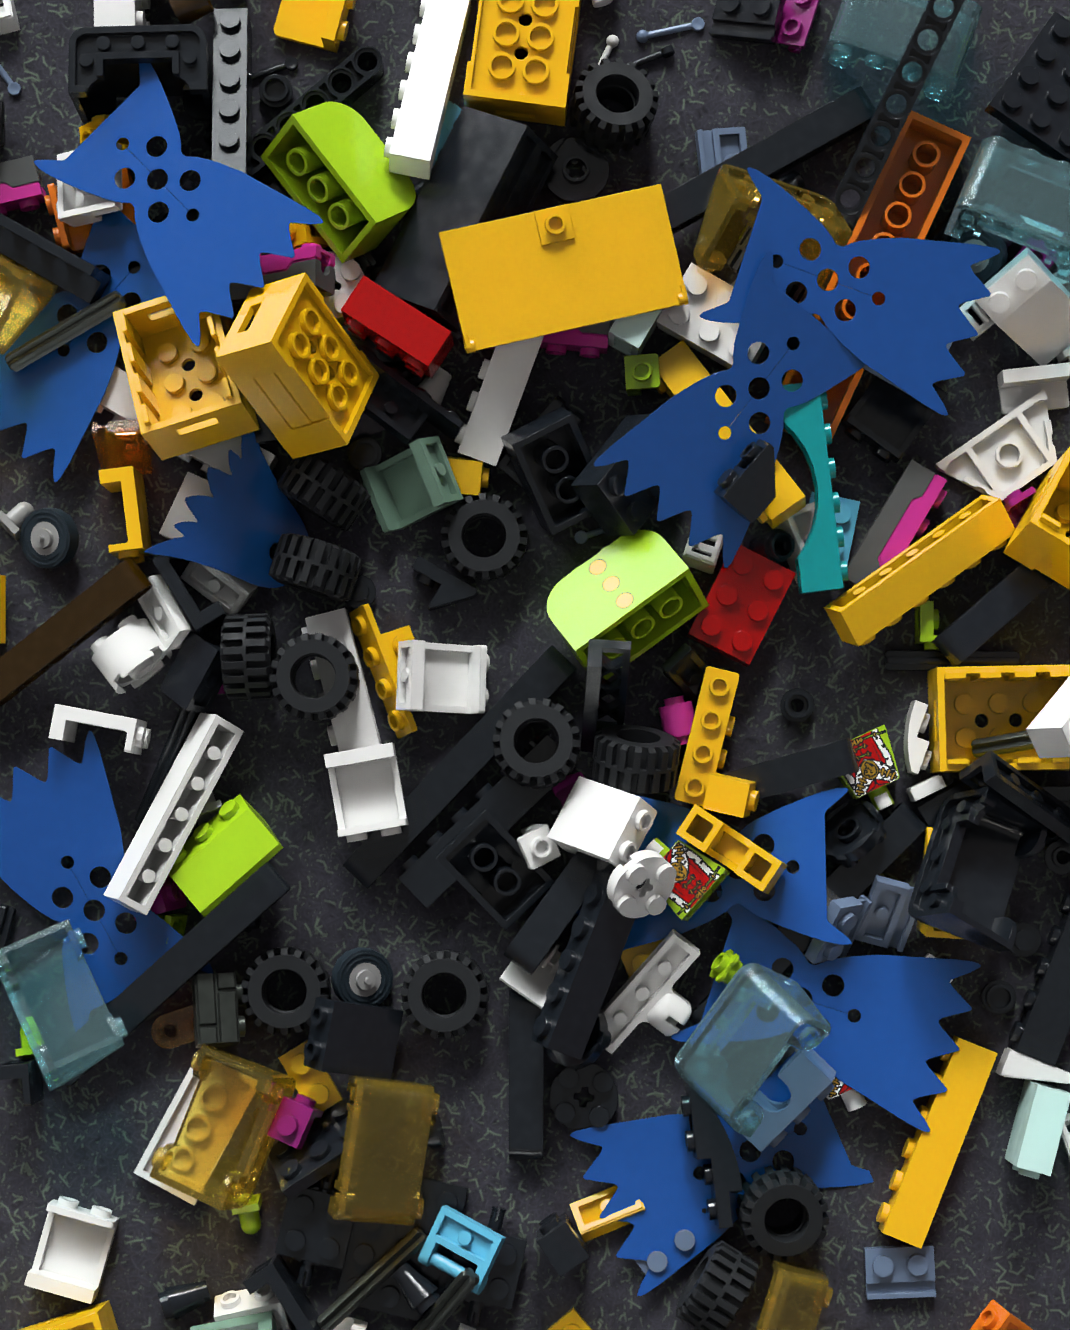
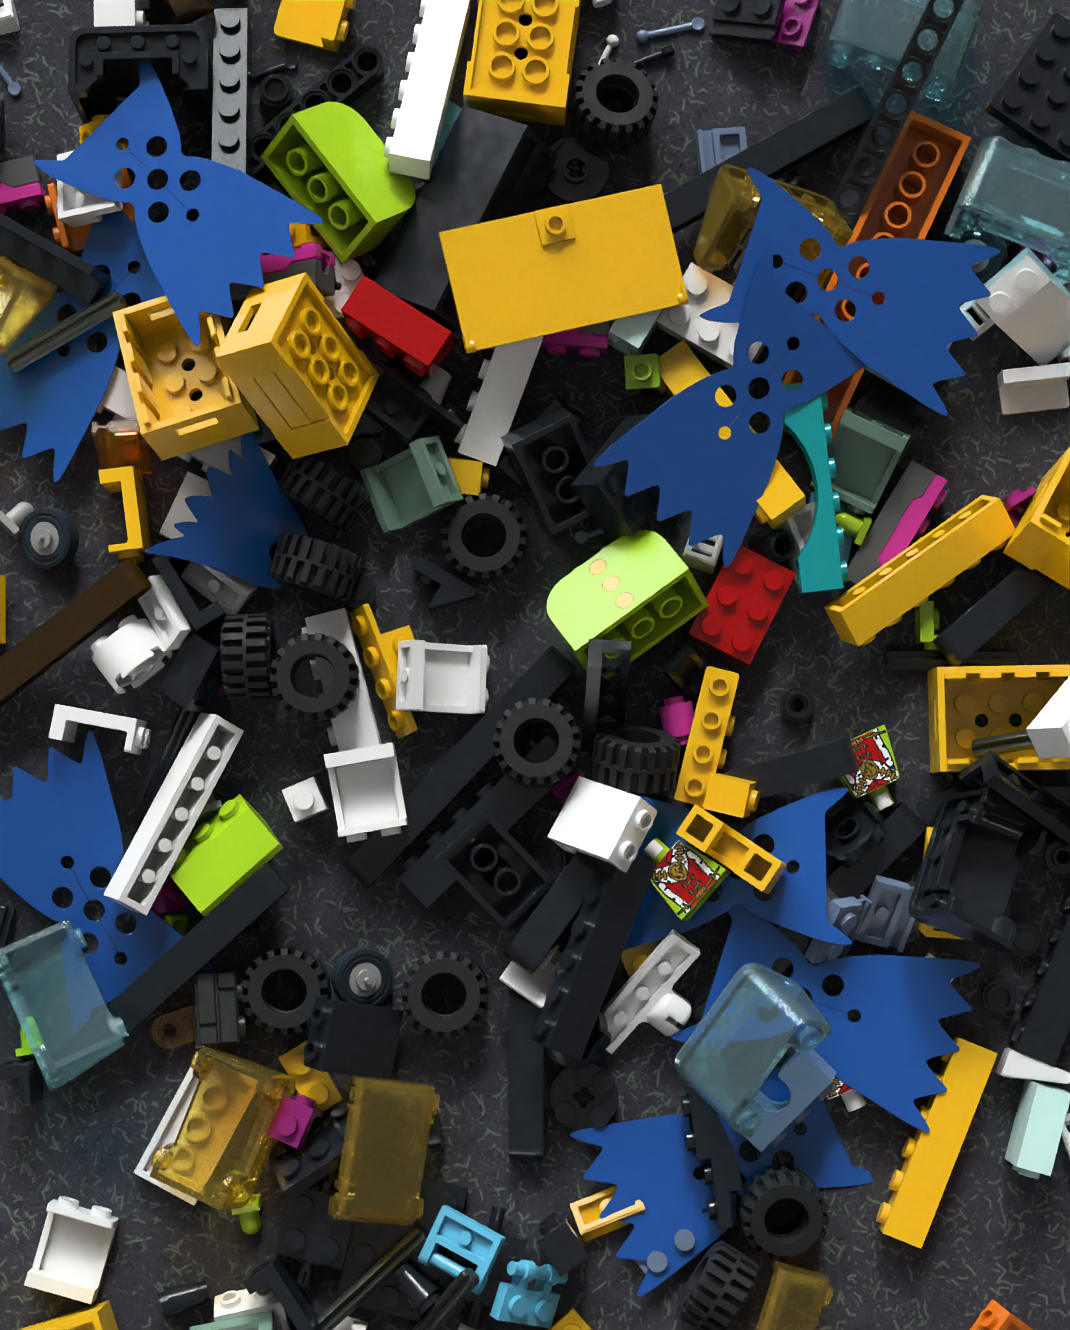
(305, 799): none -> white brick
(525, 1304): none -> medium azure plate
(536, 846): white bracket -> none
(649, 898): white plate -> none
(725, 966): lime plate -> none
(751, 482): black slope -> none
(854, 525): none -> lime piece
(864, 459): none -> sand green panel
(899, 1272): sand blue plate -> none
(915, 748): white slope -> none
(925, 787): white tile -> none
(1006, 452): white wing -> none

